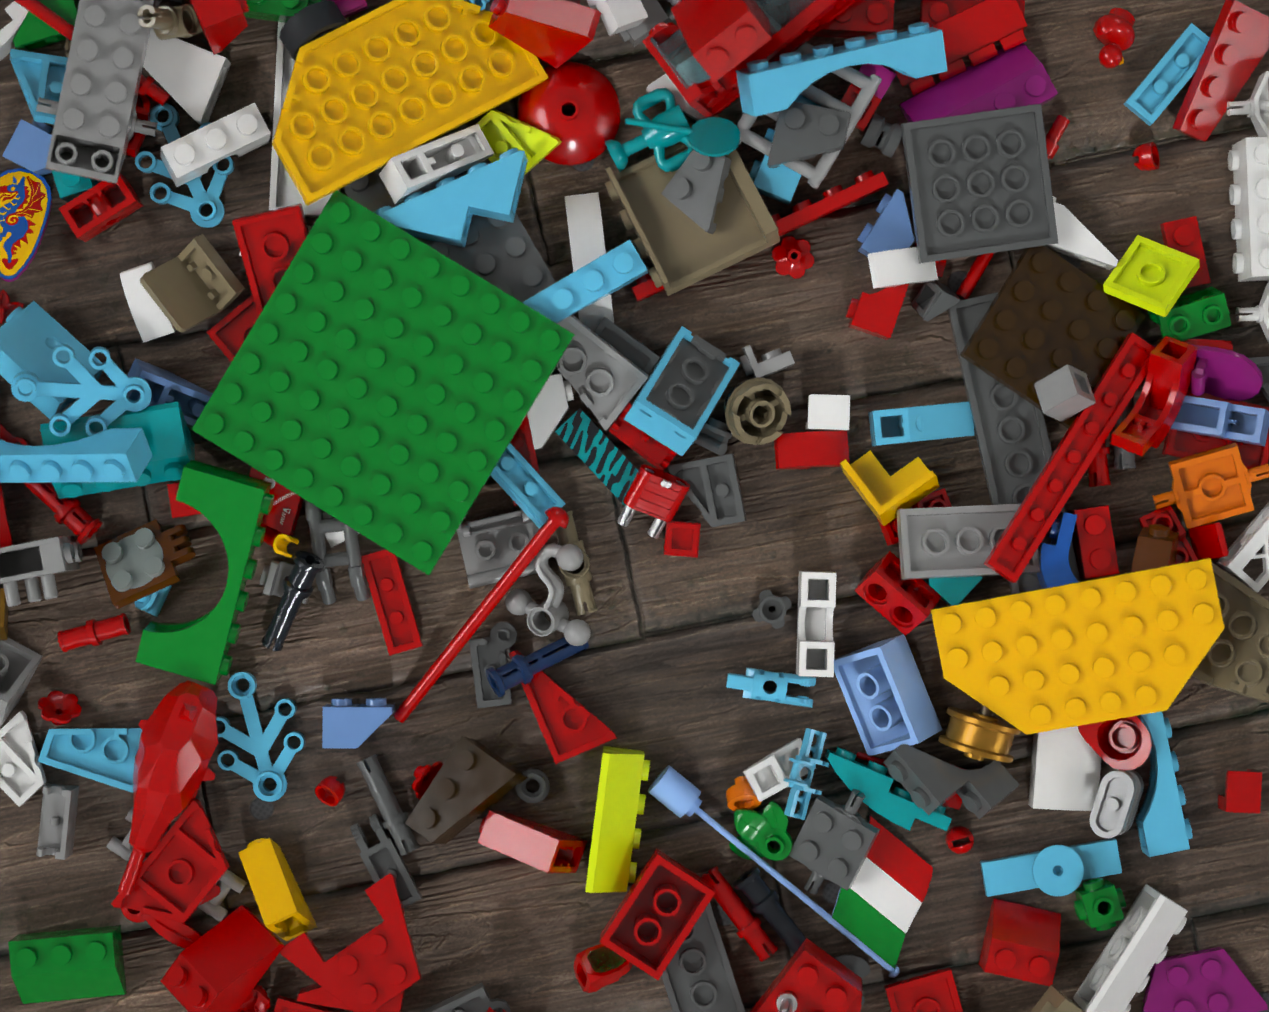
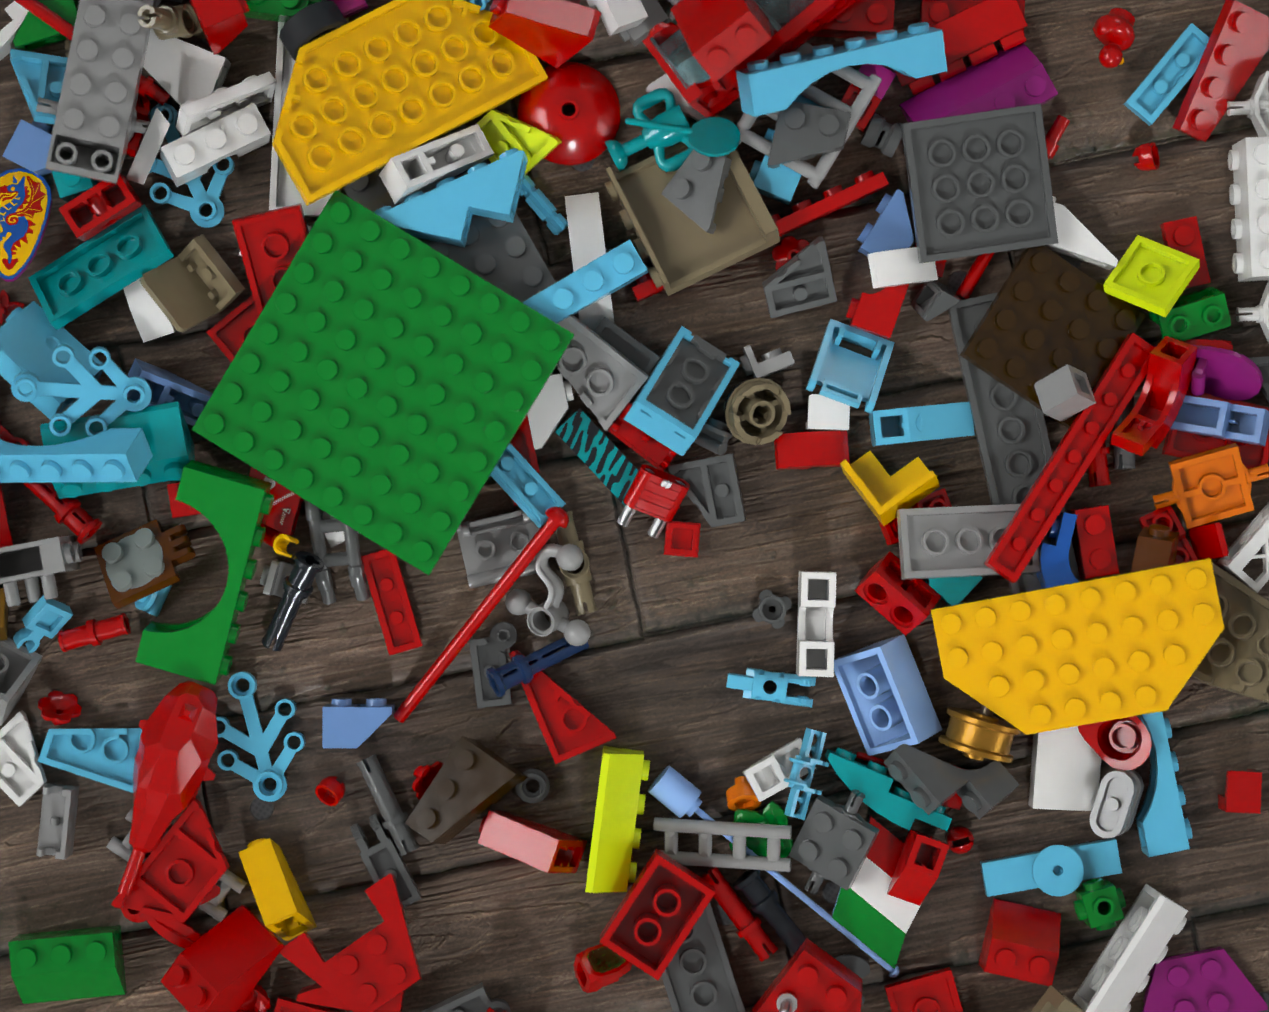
(42, 620): none -> medium azure plate
(100, 267): none -> teal plate
(149, 148): none -> white sticker
(224, 101): none -> white plate
(542, 206): none -> medium azure axle
(738, 830): none -> light grey bar
(801, 282): none -> dark grey wing
(847, 374): none -> medium azure container
(917, 867): none -> red slope

